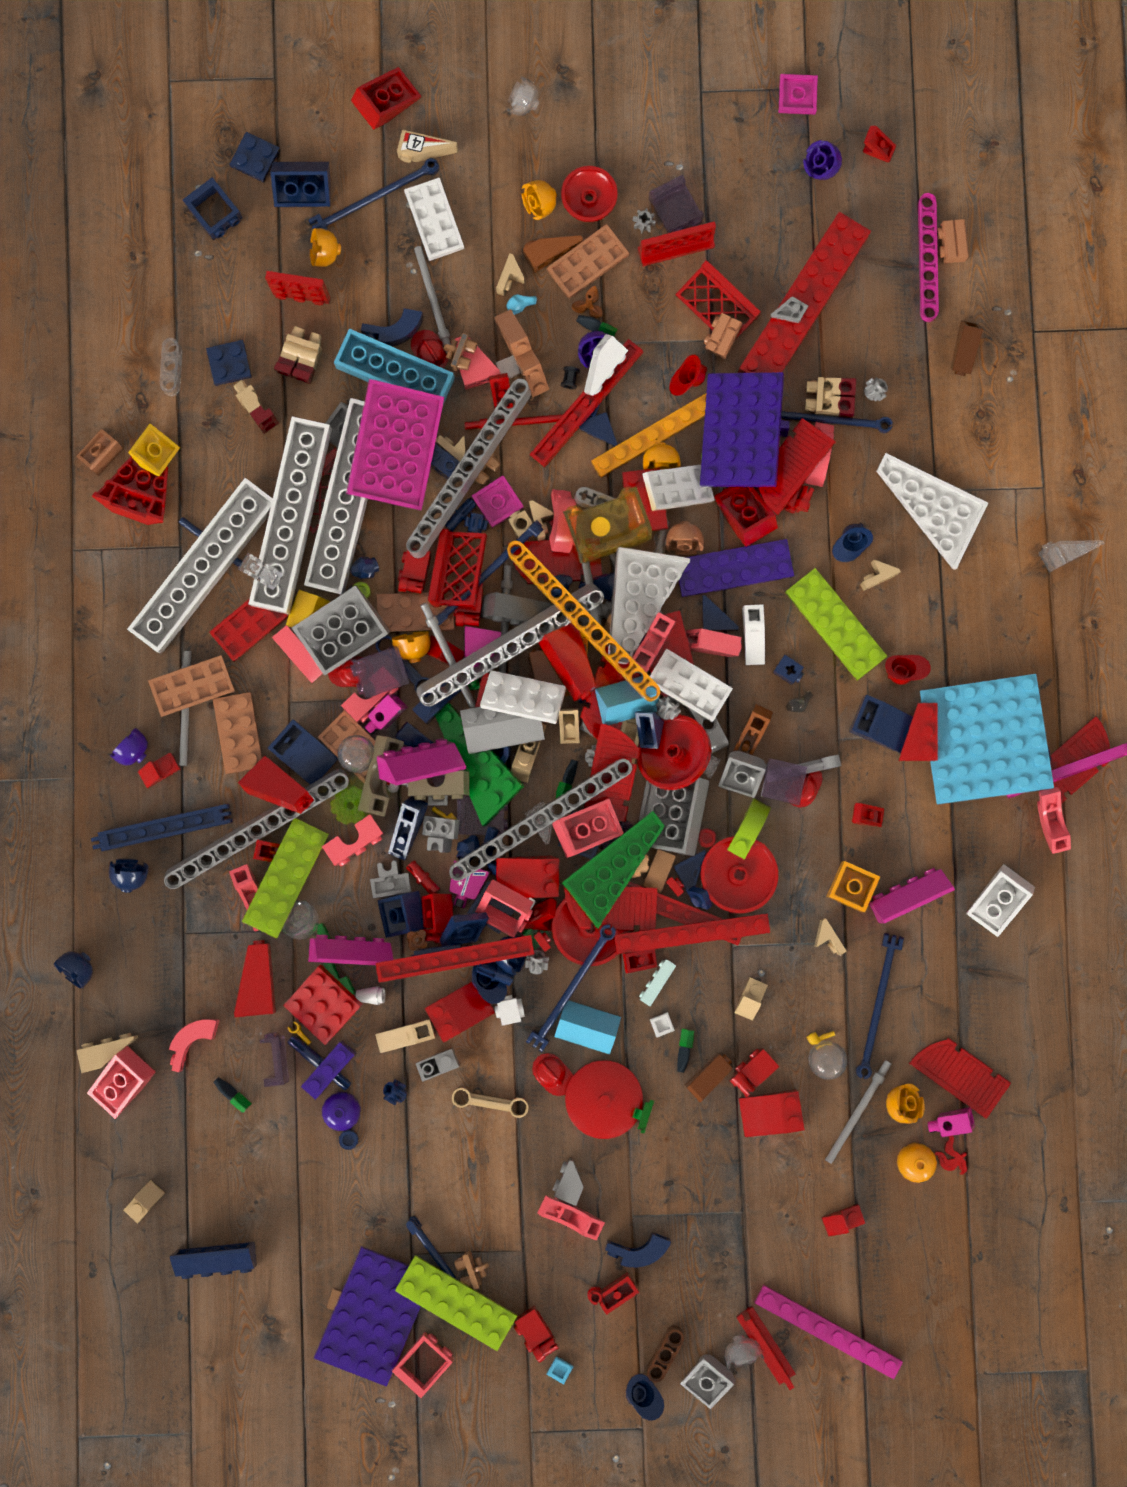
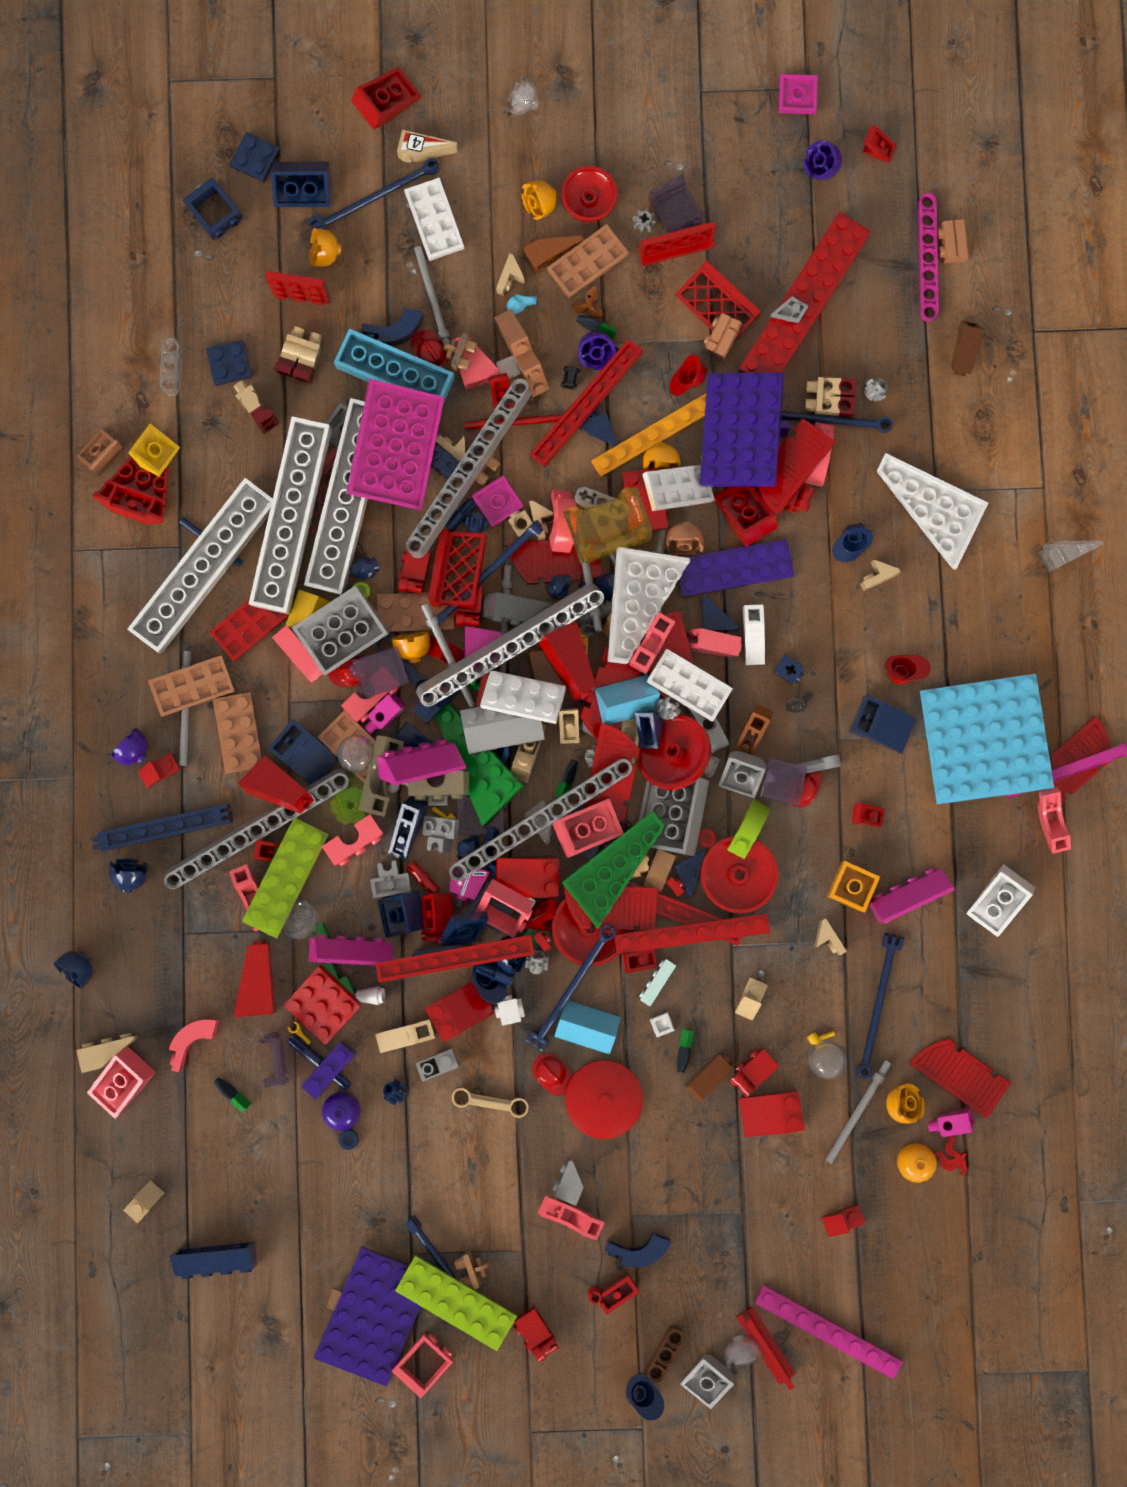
(260, 571): clear slope -> none
(412, 937): dark orange plate -> none
(560, 1369): medium azure tile -> none
(580, 611): light orange beam -> none
(600, 526): yellow tile -> none
(604, 360): white slope -> none
(643, 1115): green piece -> none
(700, 897): dark blue plate -> none
(836, 624): lime plate -> none
(922, 736): red wing -> none

